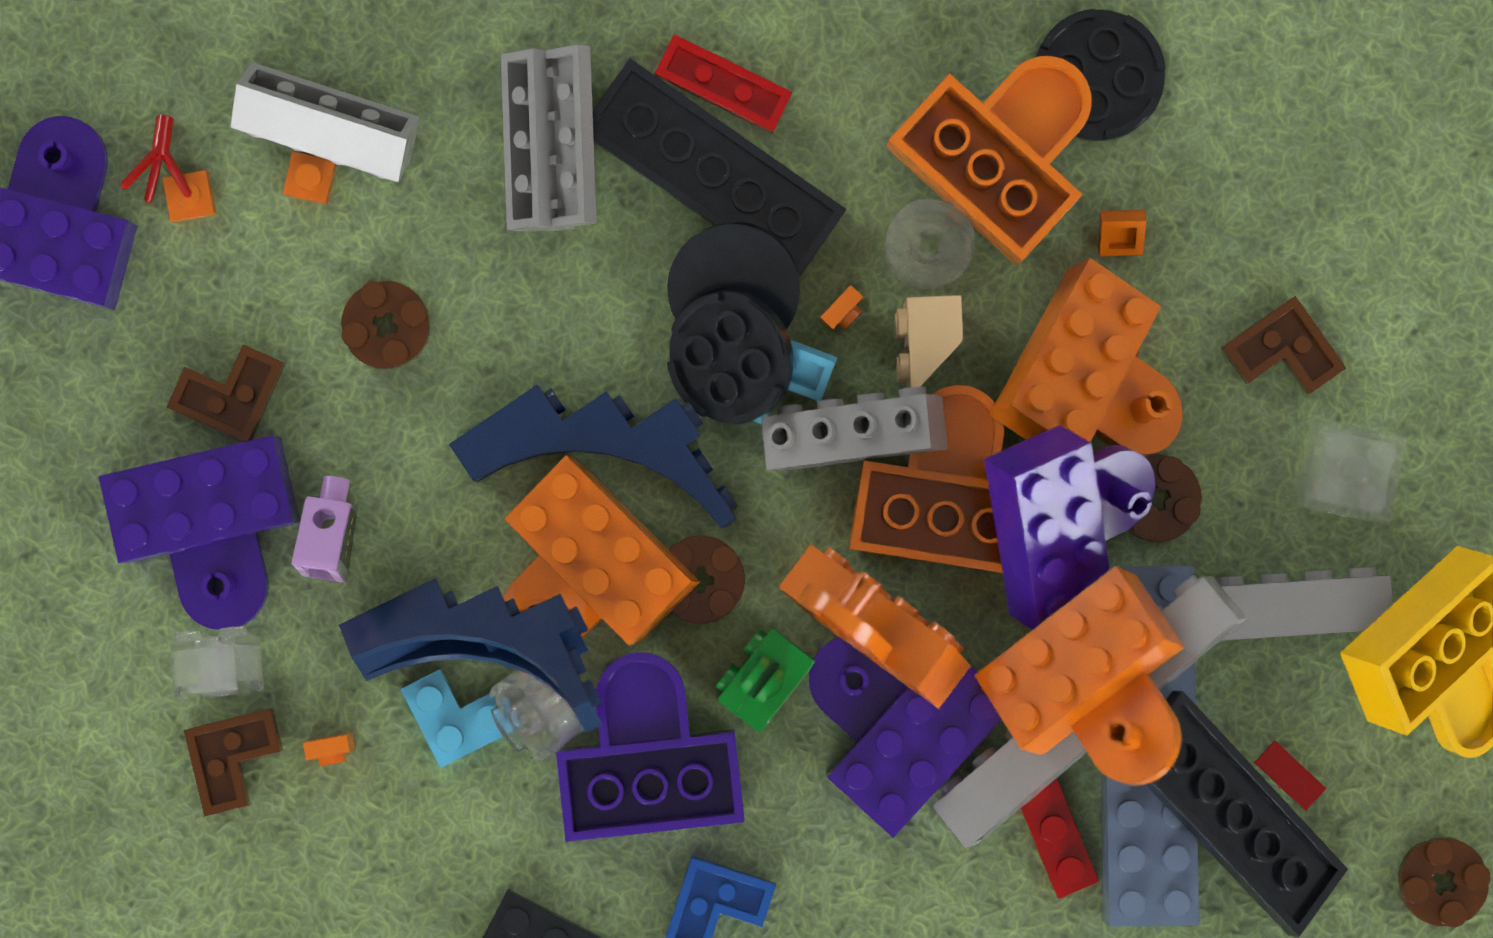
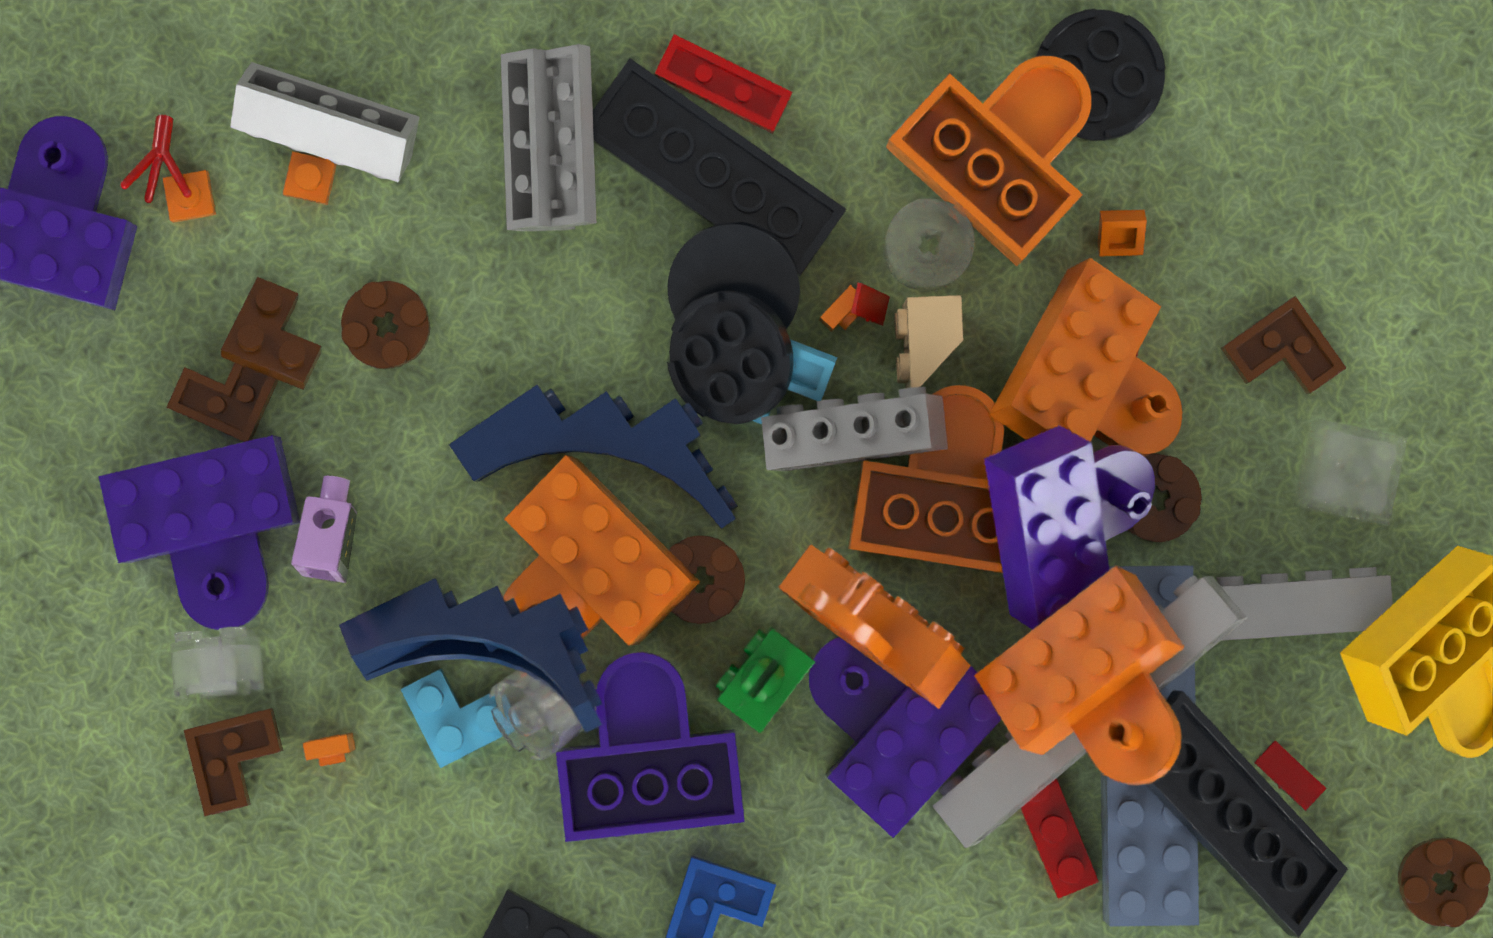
(260, 339): none -> reddish brown plate
(870, 304): none -> red window

